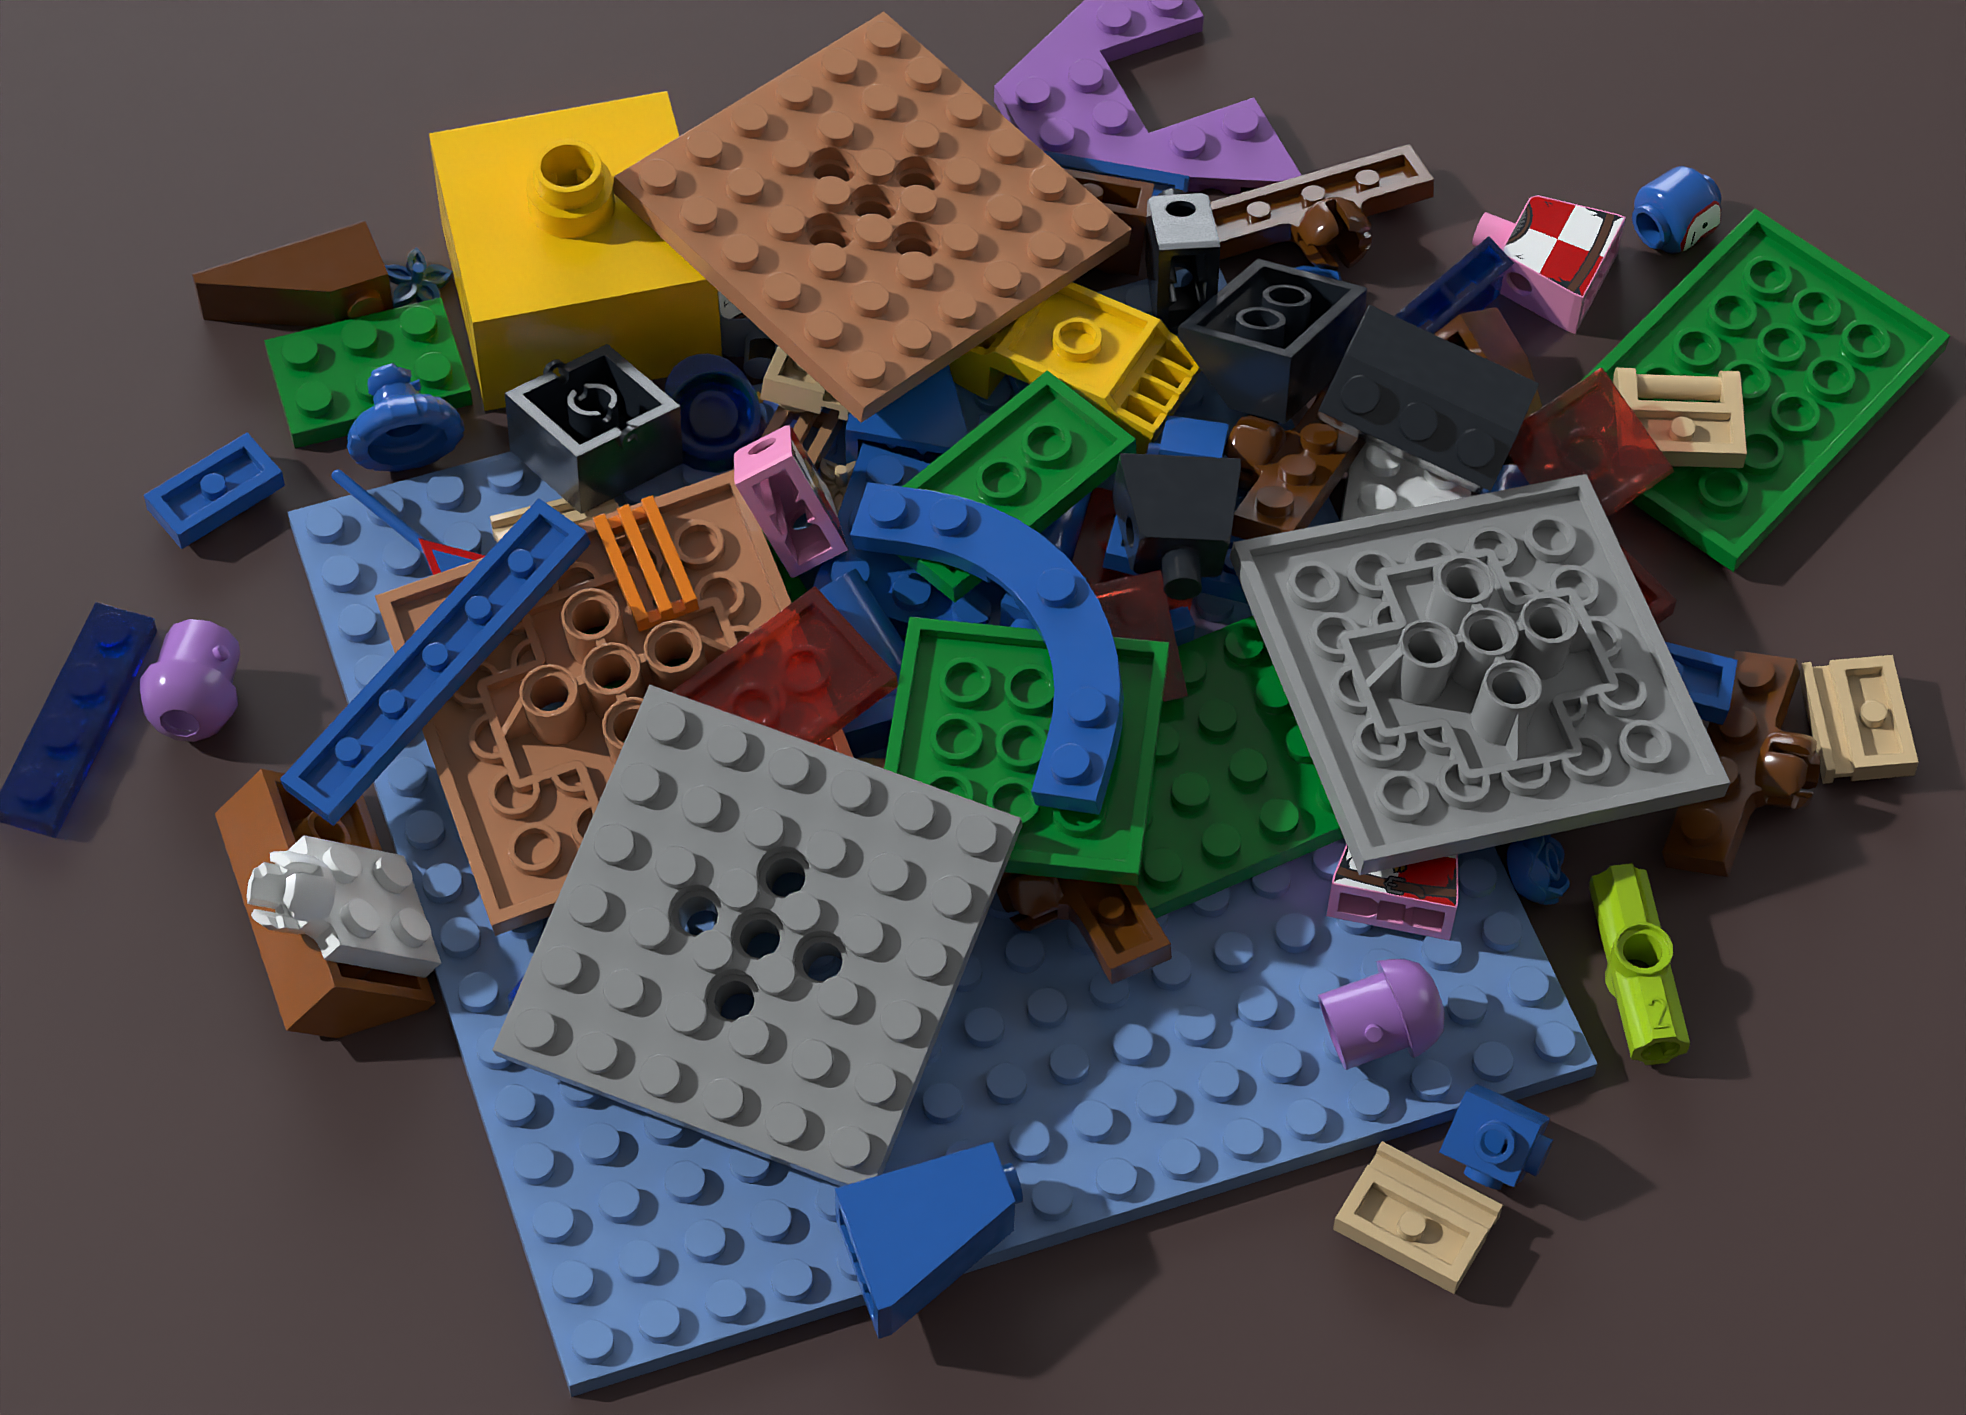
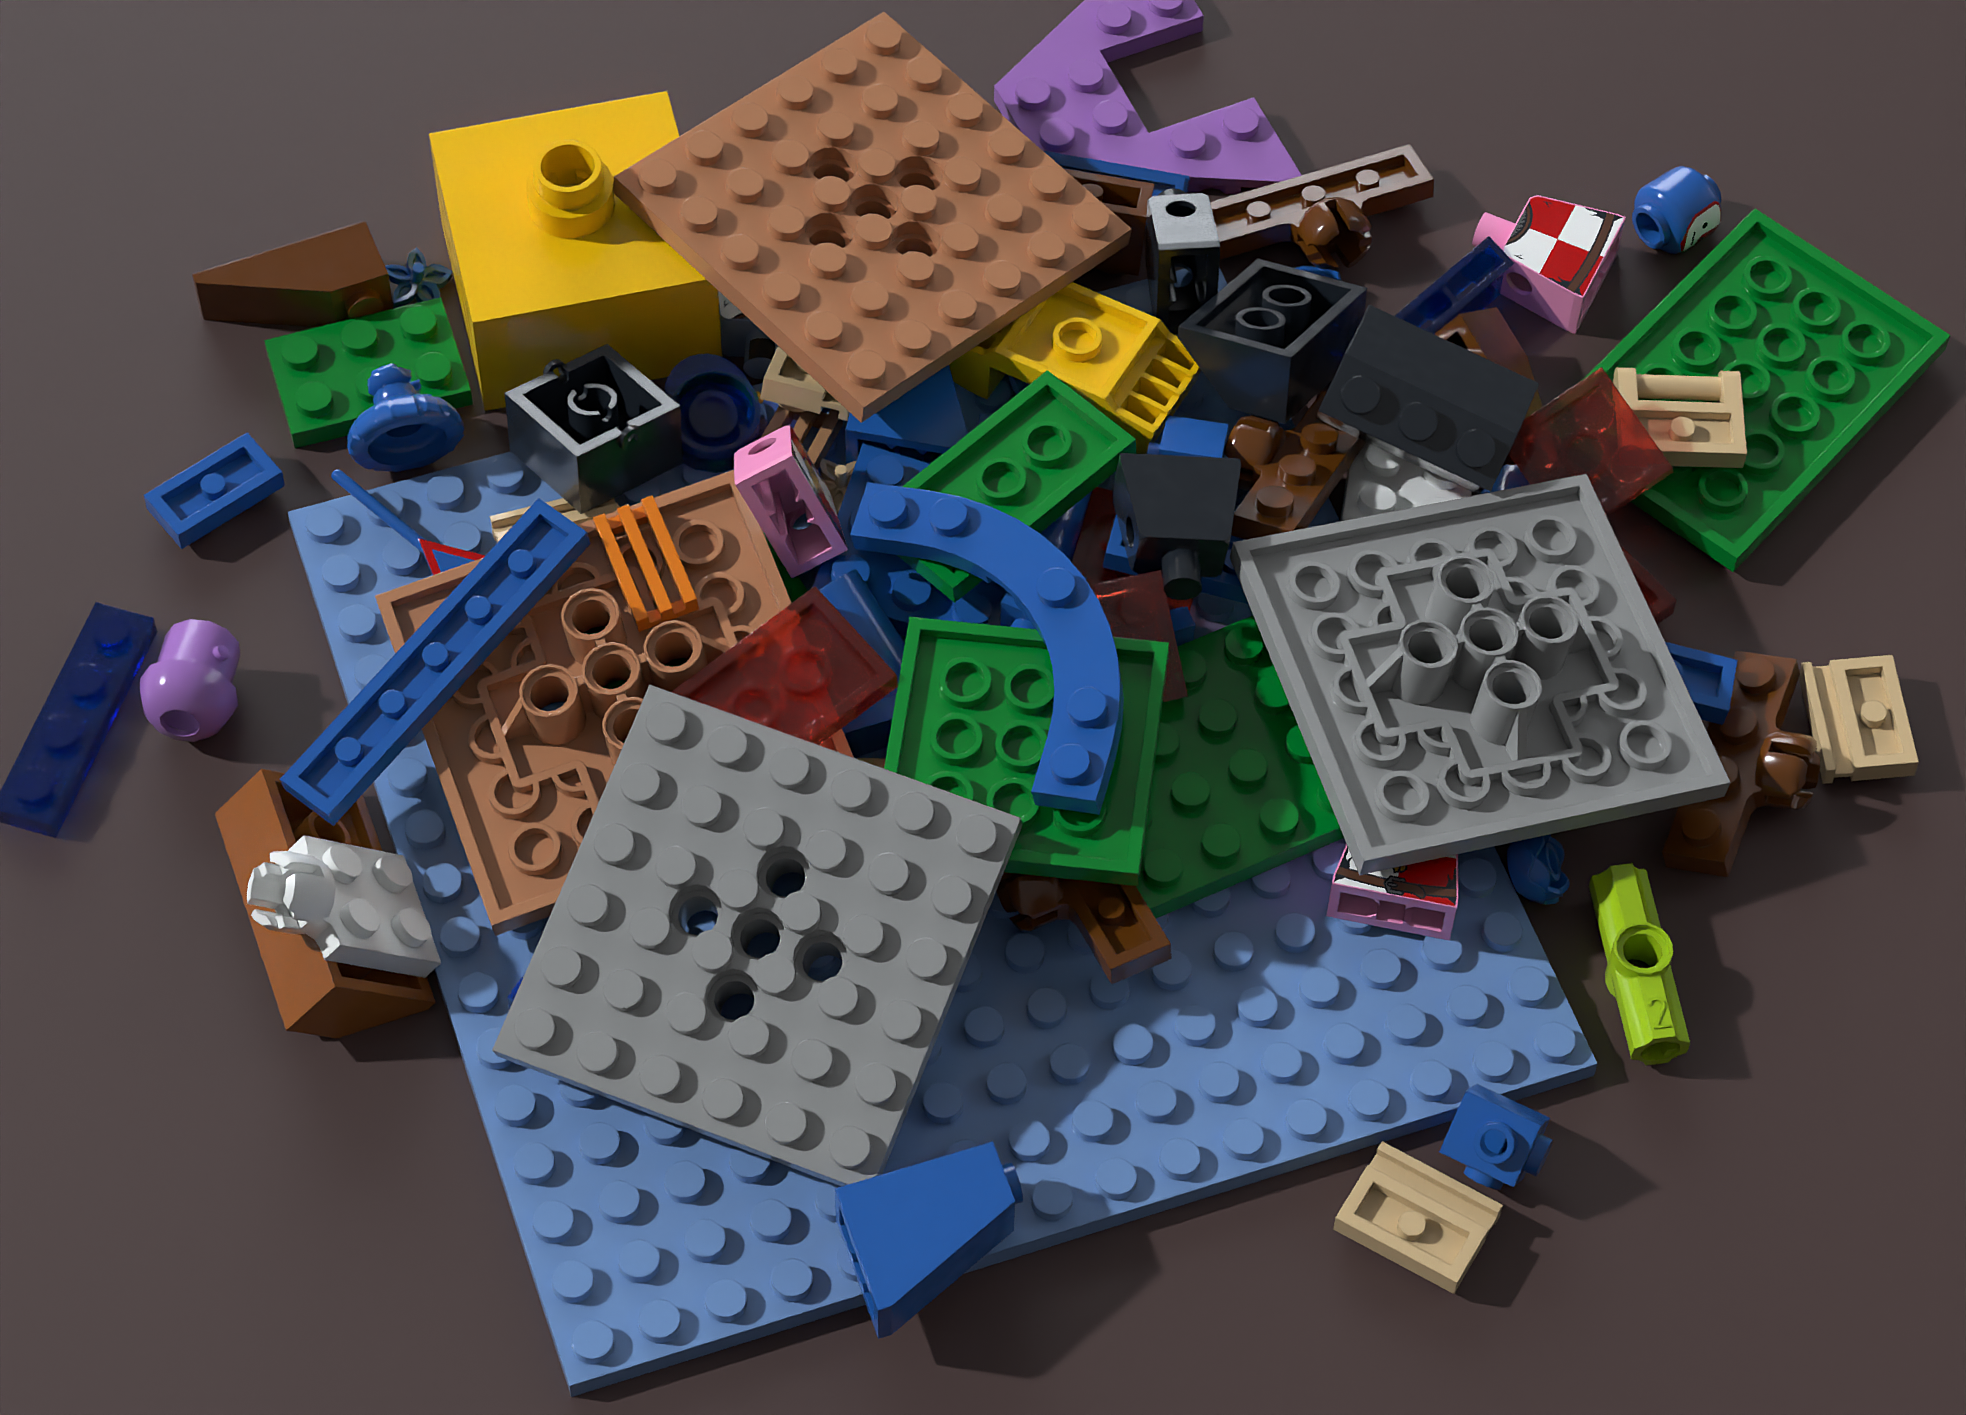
(1384, 1013): medium lavender piece -> none

